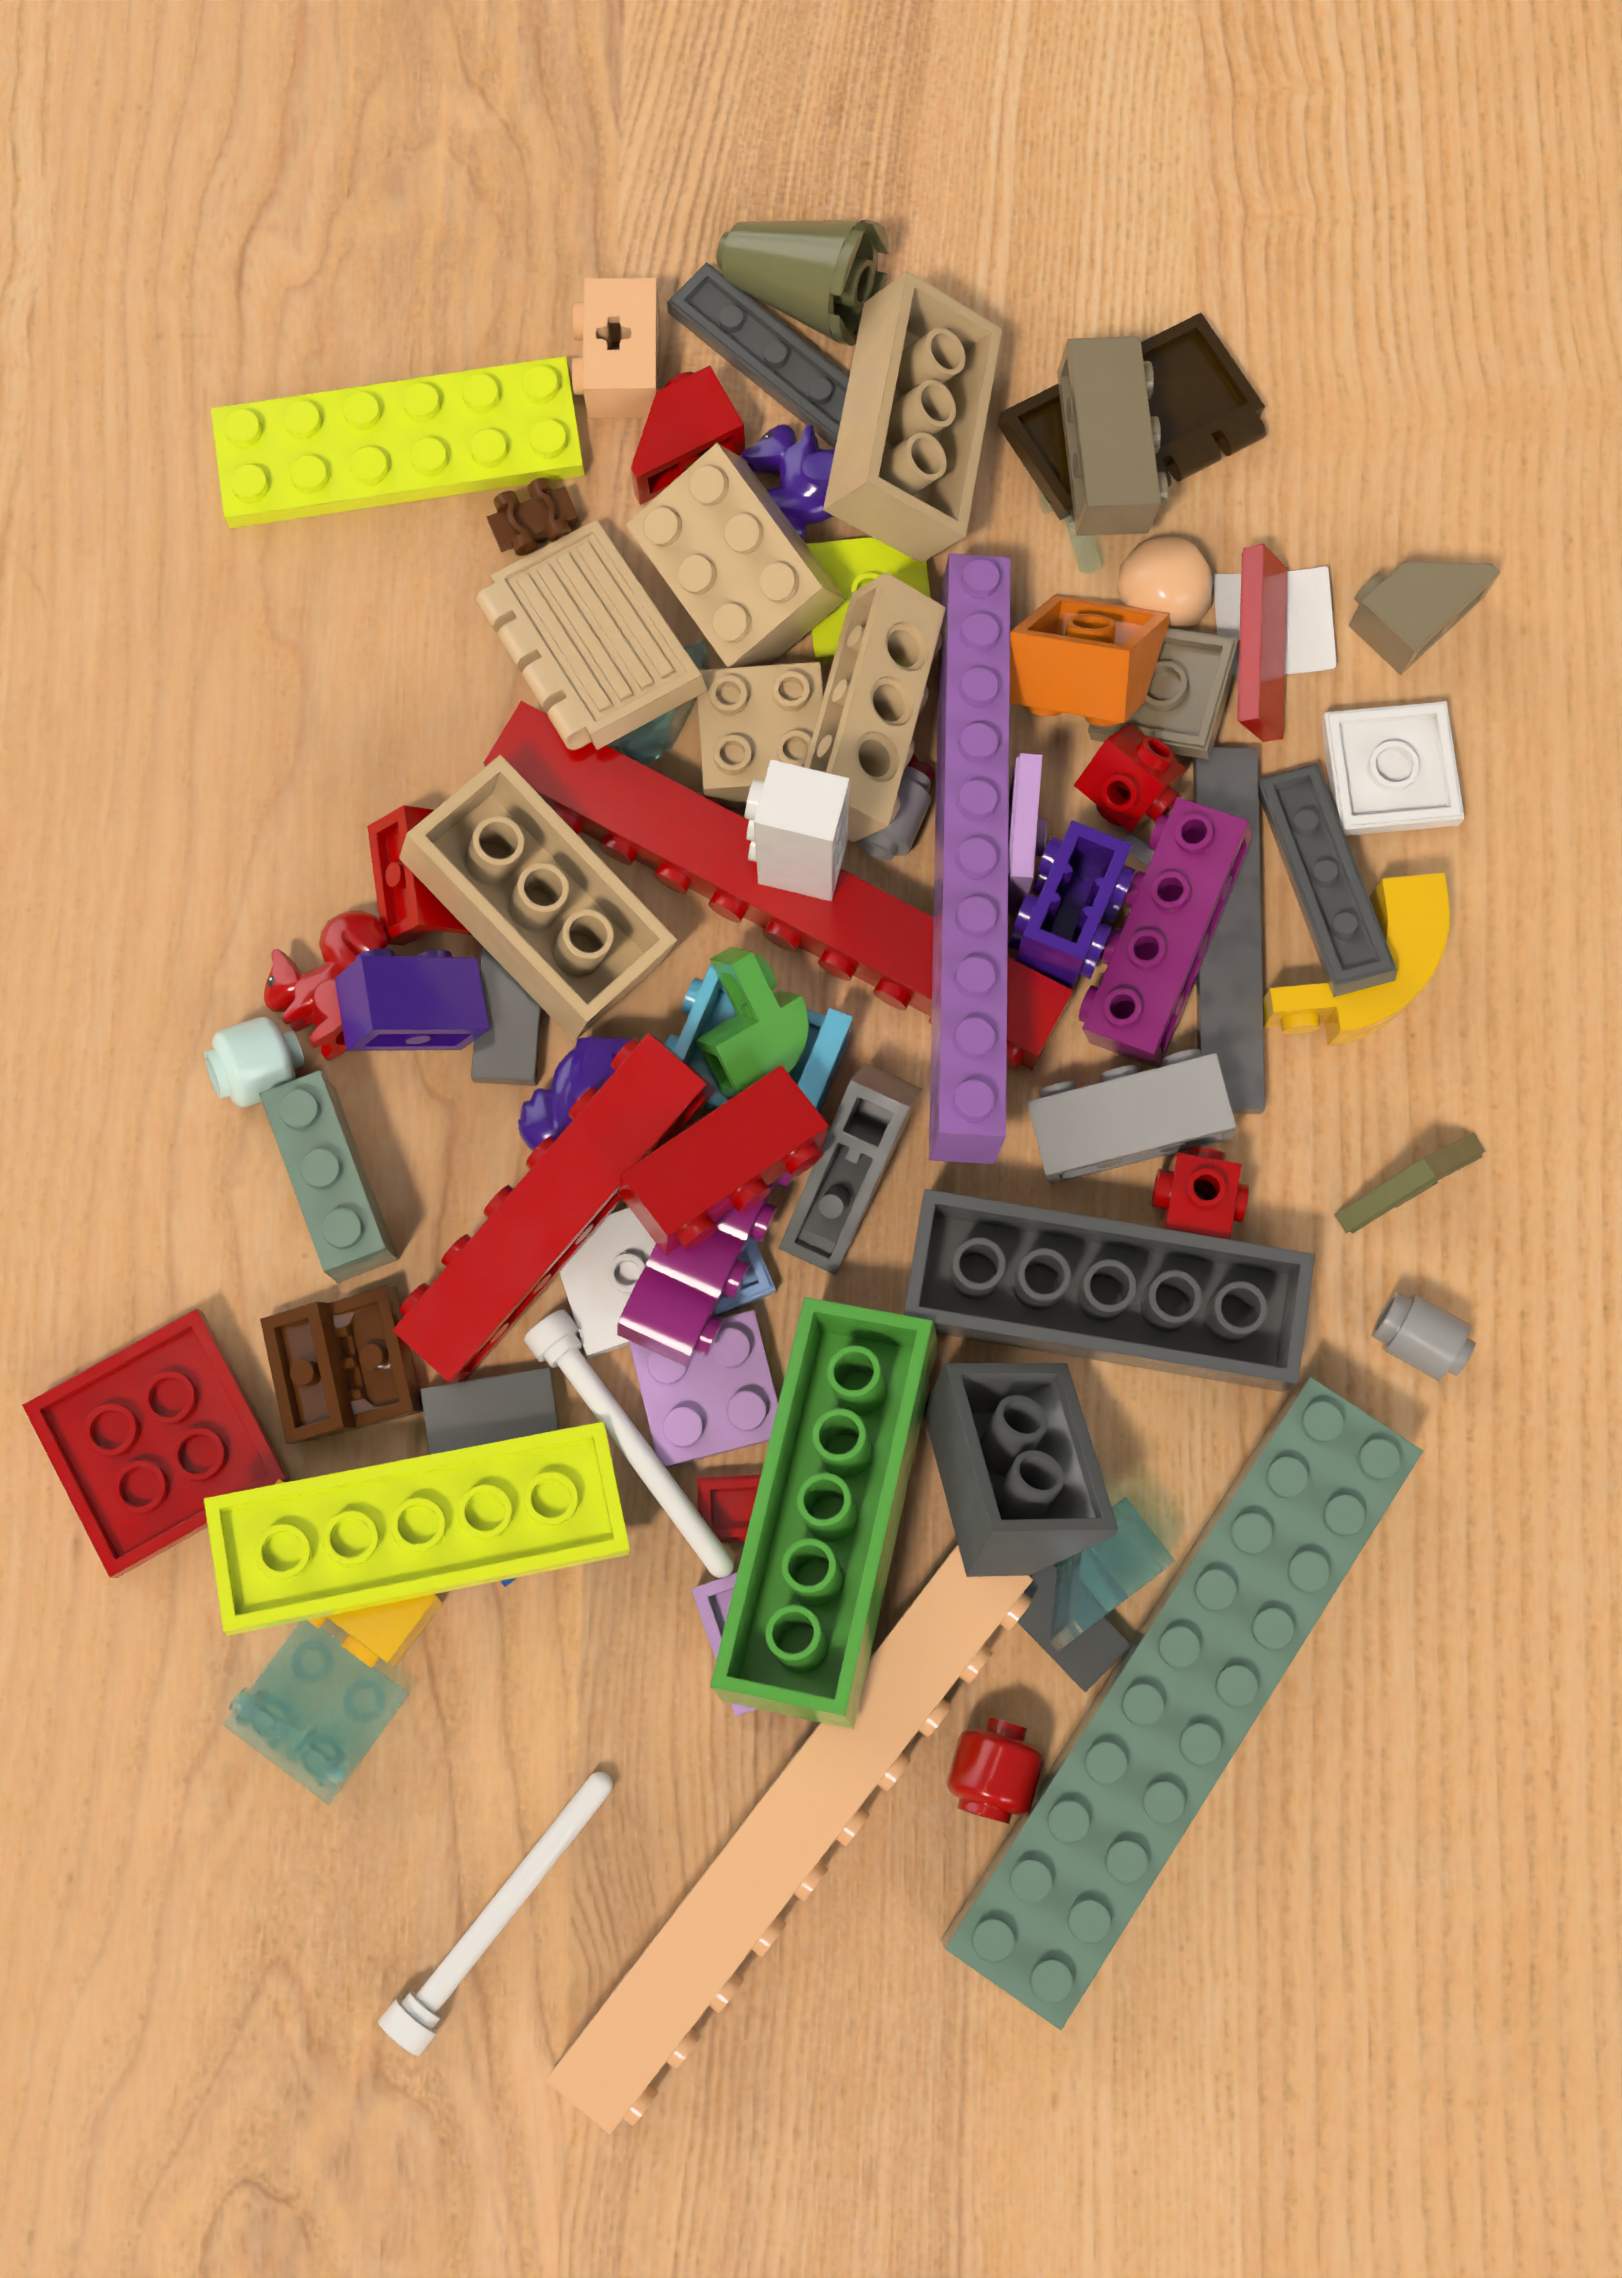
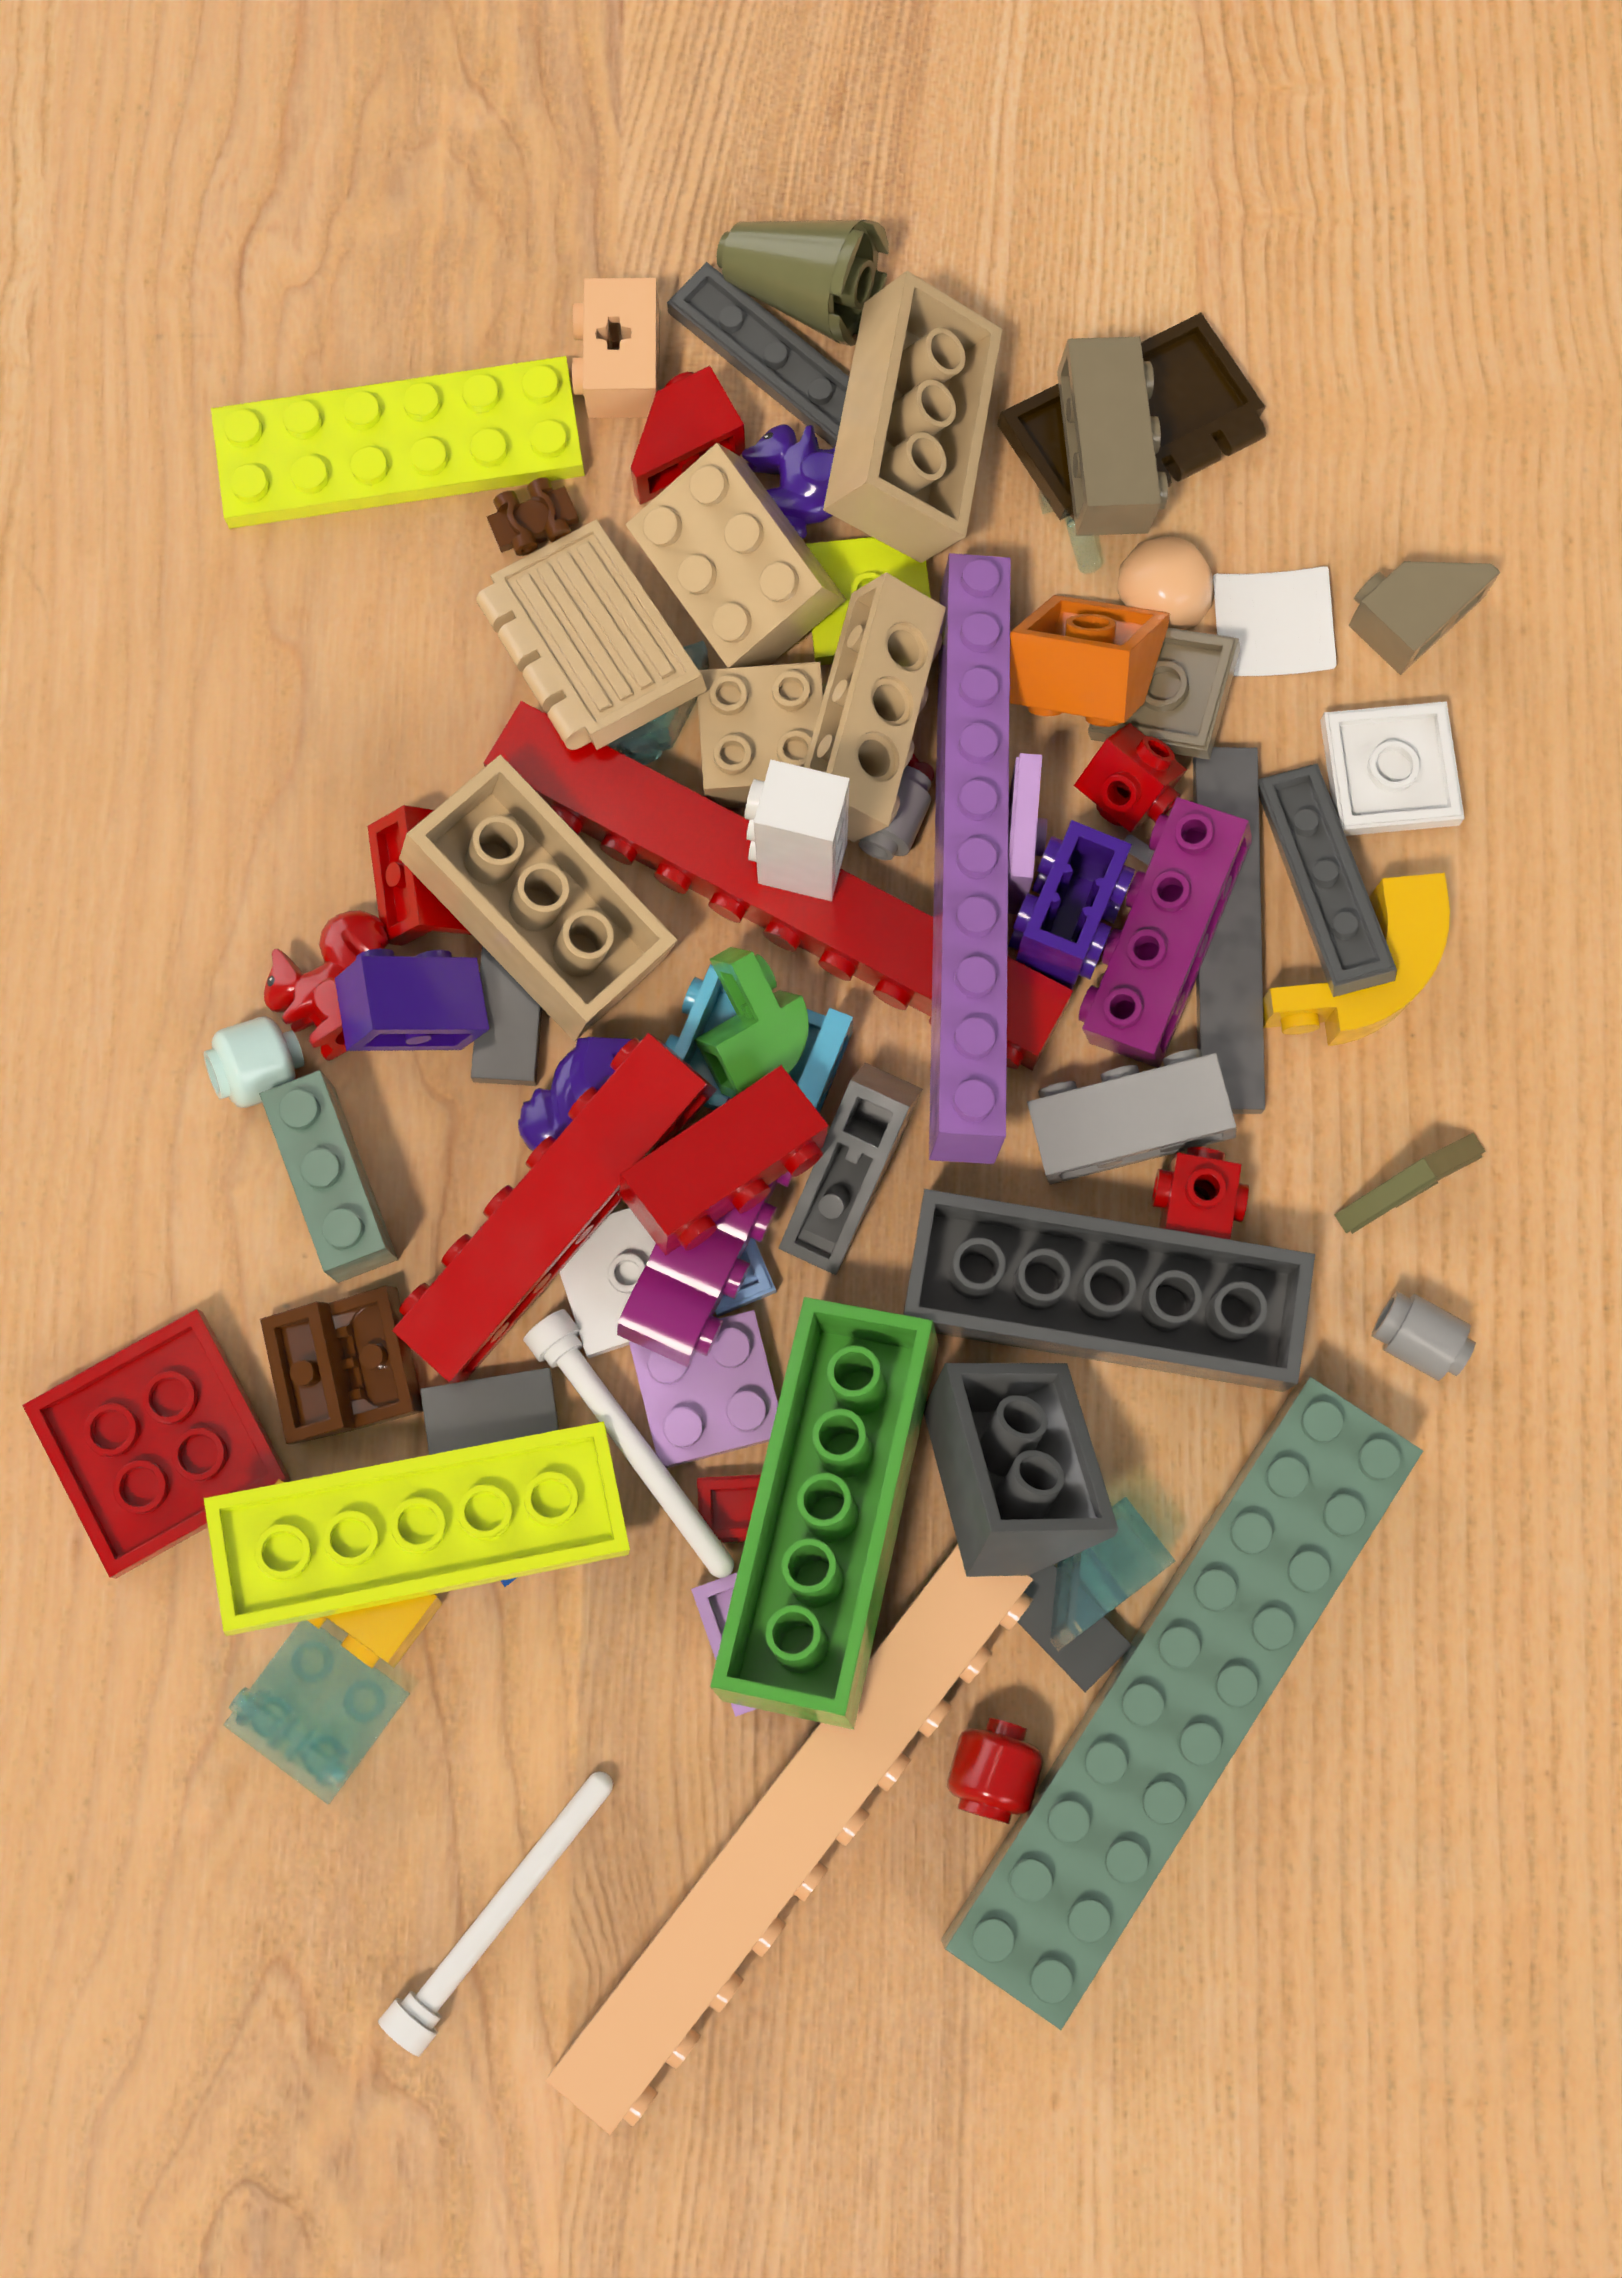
(1262, 643): tile -> none

